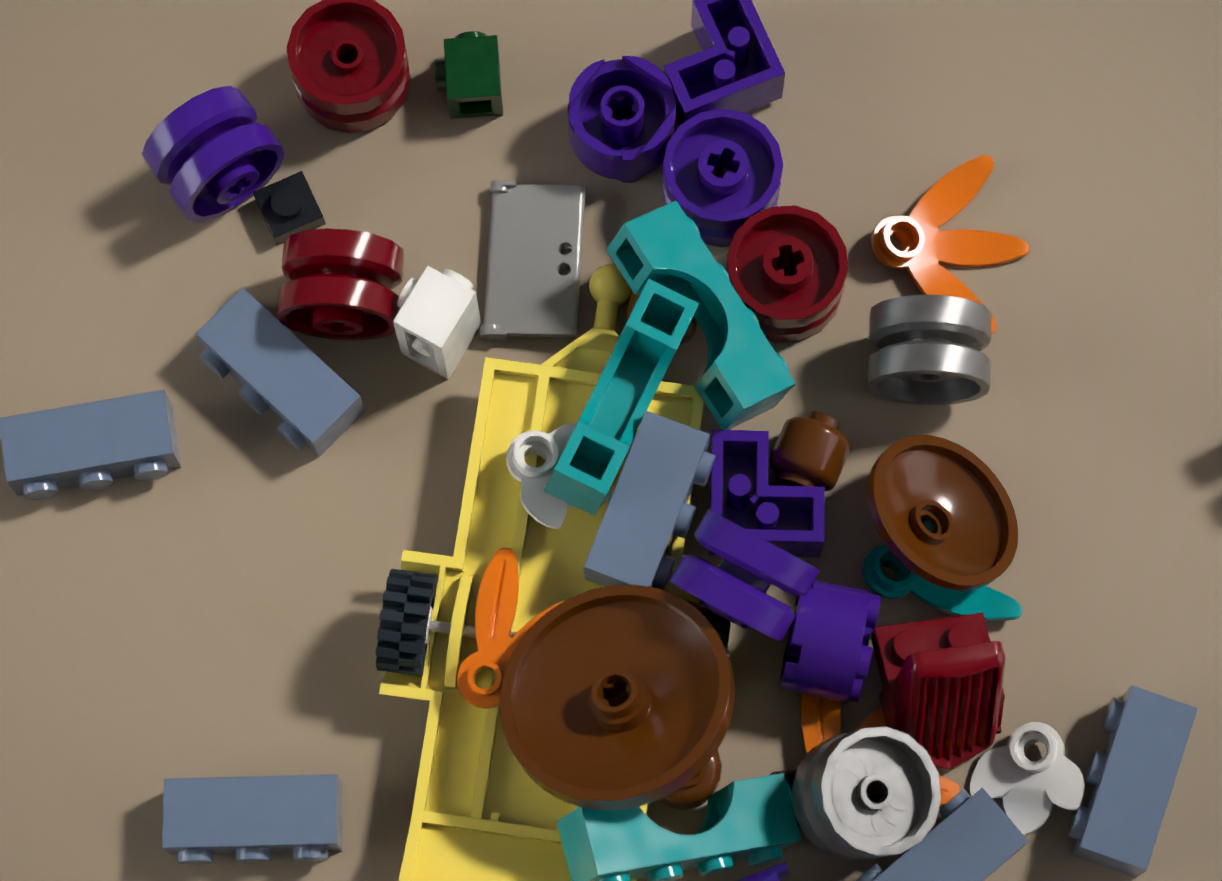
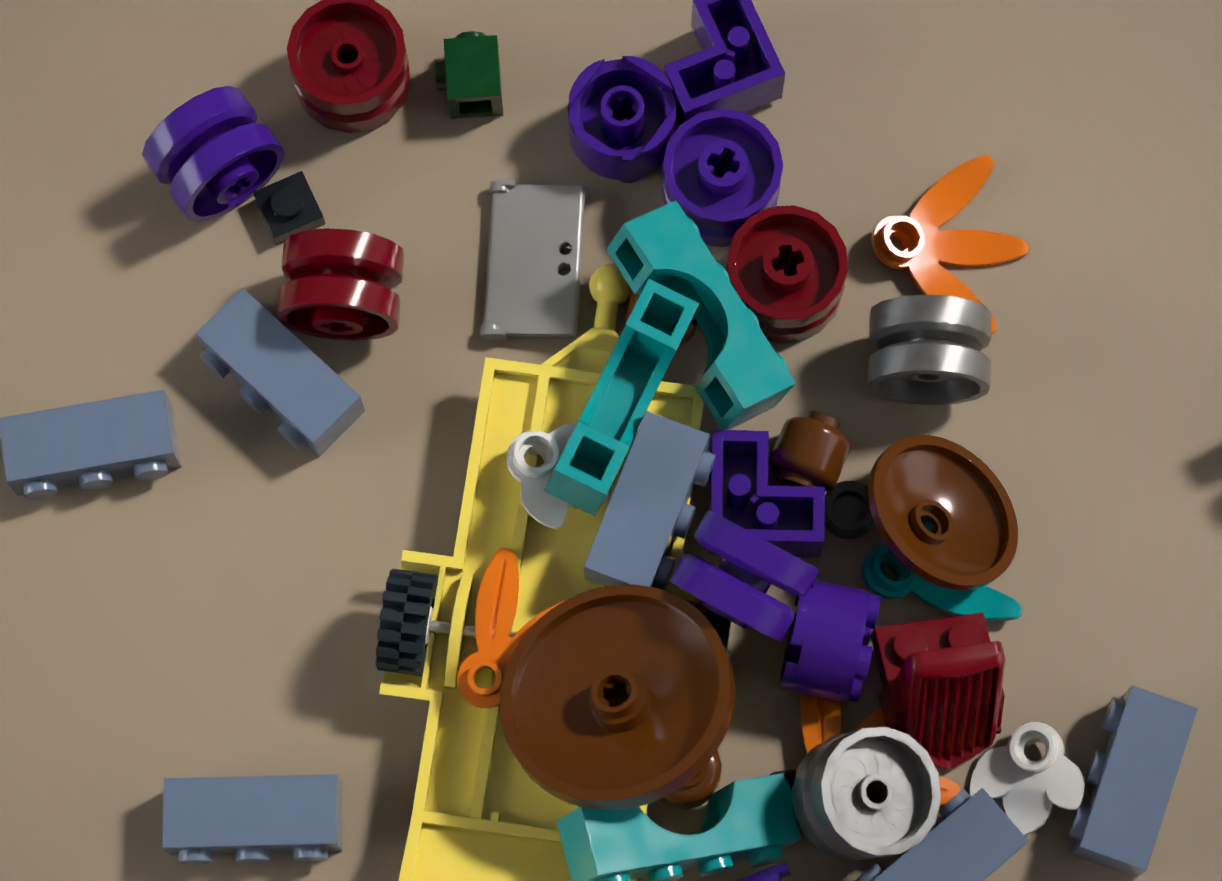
(437, 319): white brick -> none
(848, 510): none -> black tile

